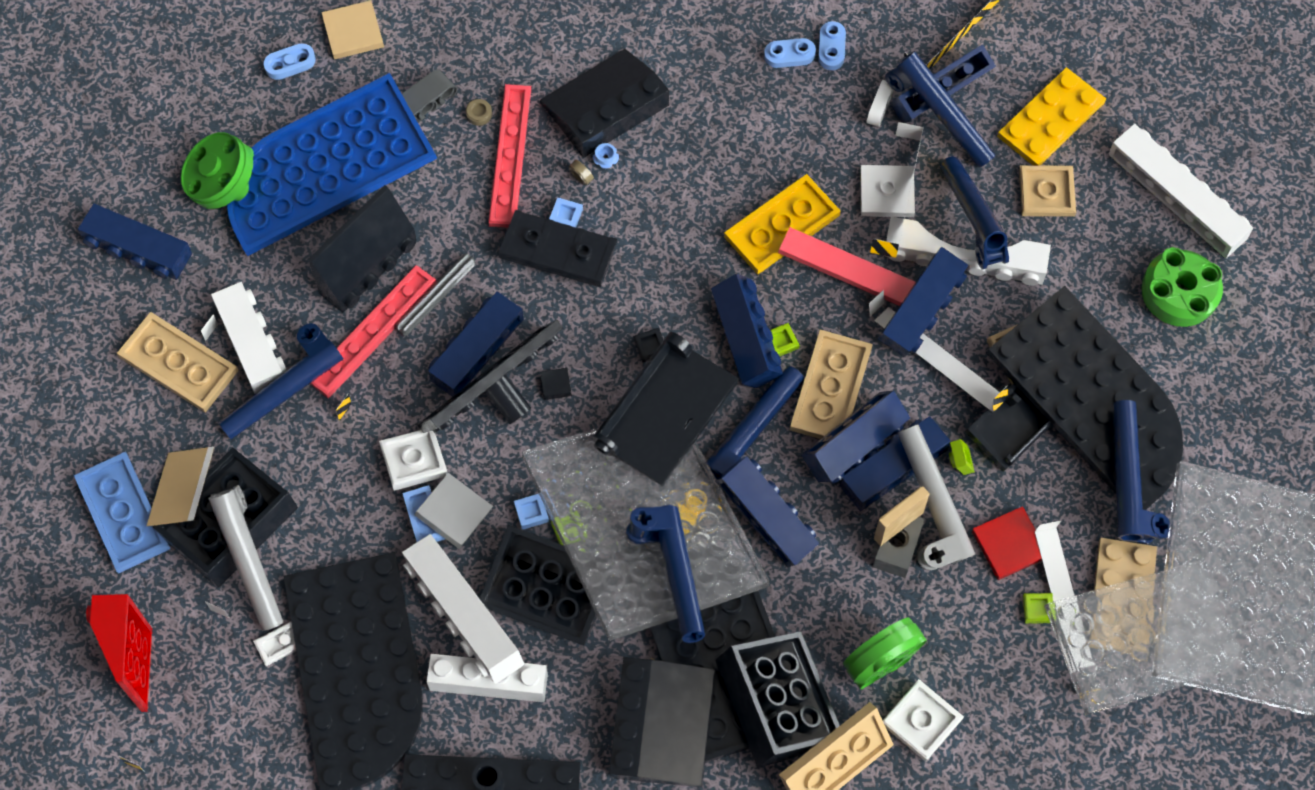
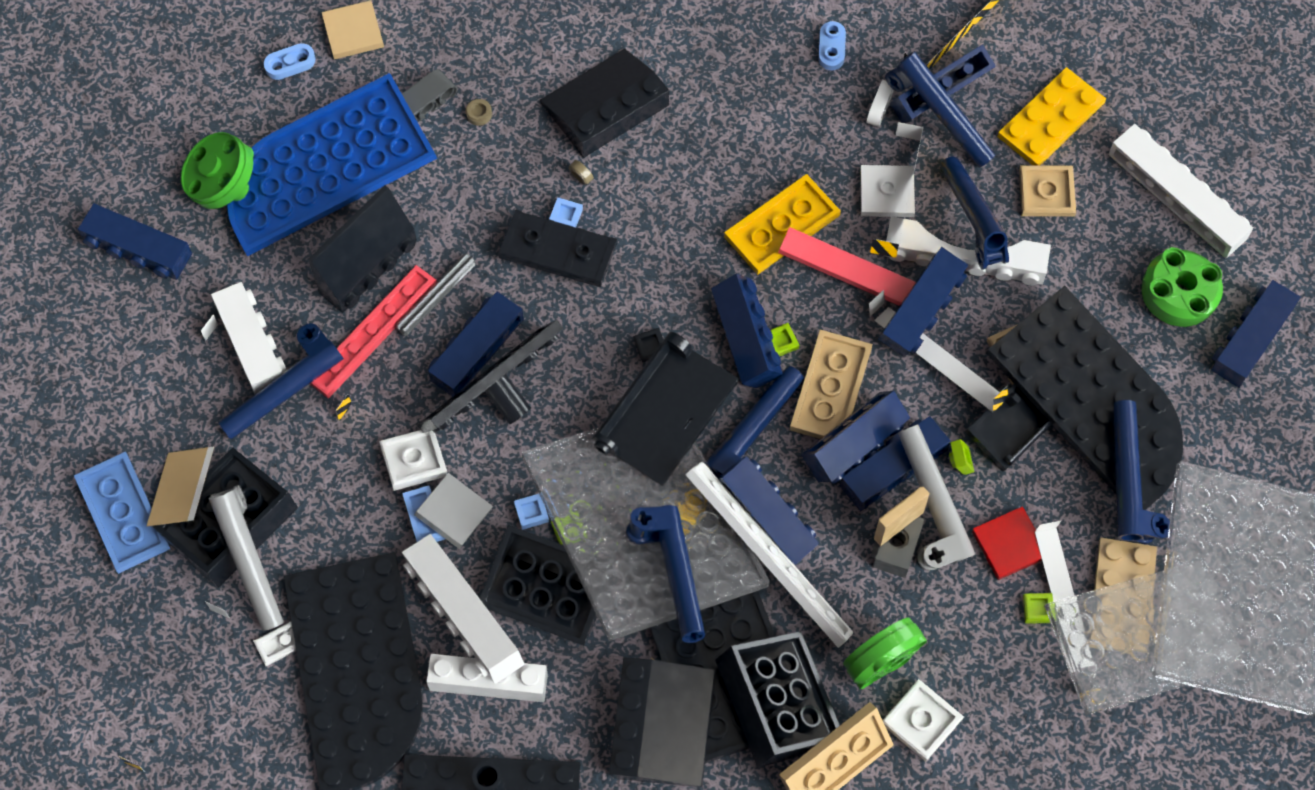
(124, 642): red slope -> none
(177, 362): tan plate -> none
(509, 155): coral tile -> none
(555, 383): black tile -> none
(605, 149): light blue plate -> none
(770, 554): none -> white tile
(790, 53): light blue plate -> none
(1255, 333): none -> dark blue brick

